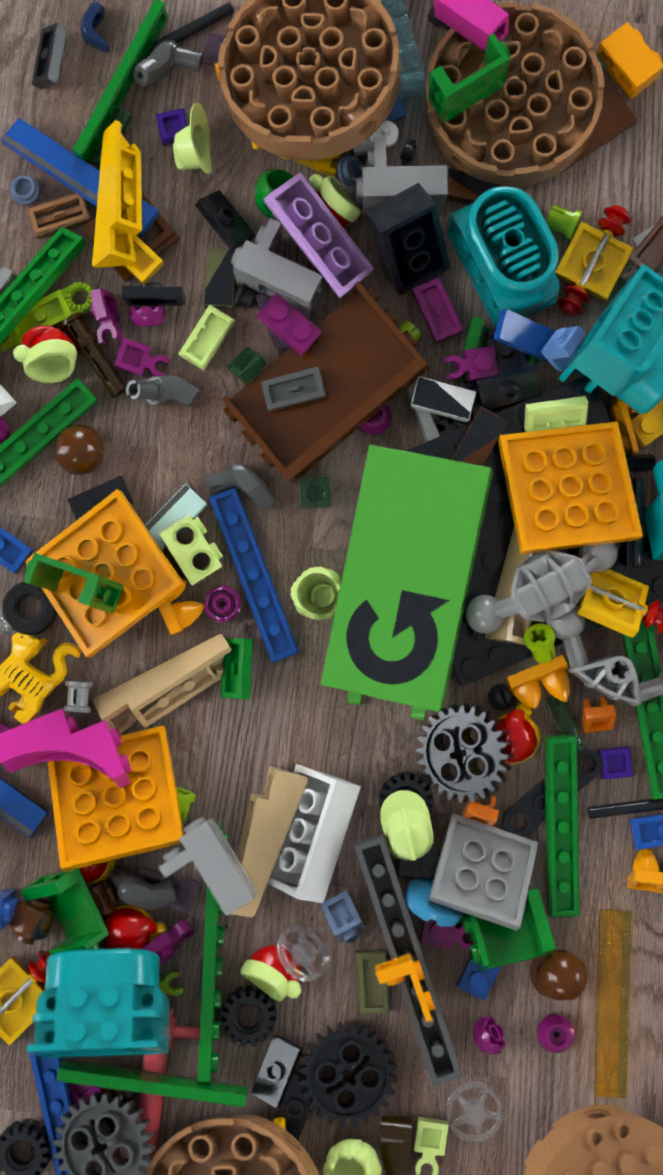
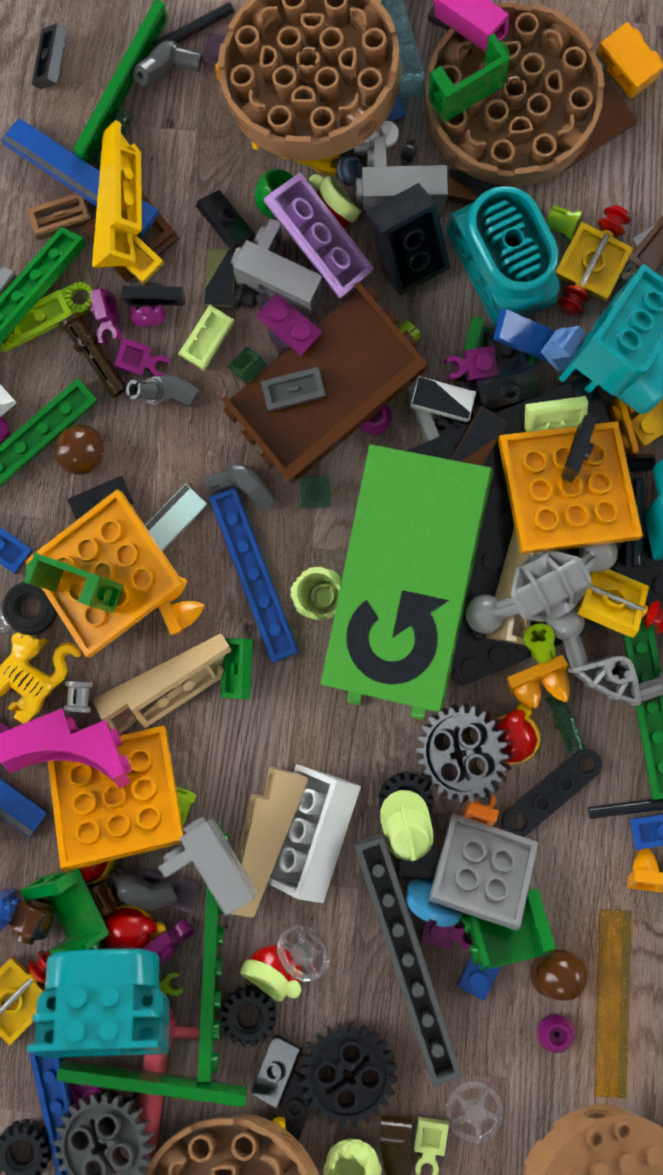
(24, 190): sand blue plate -> none
(46, 354): yellowish green piece -> none
(89, 23): dark blue hair -> none
(170, 124): dark purple tile -> none
(185, 552): yellowish green brick -> none
(192, 143): yellowish green piece -> none
(217, 595): magenta plate -> none
(343, 918): sand blue bracket -> none
(371, 995): olive tile -> none
(393, 972): light orange bracket -> none
(437, 310): magenta plate -> none
(488, 1036): magenta plate -> none
(501, 697): black piece -> none
(561, 825): green tile -> none
(580, 448): none -> black plate
(598, 718): orange tile -> none
(615, 762): dark purple tile -> none

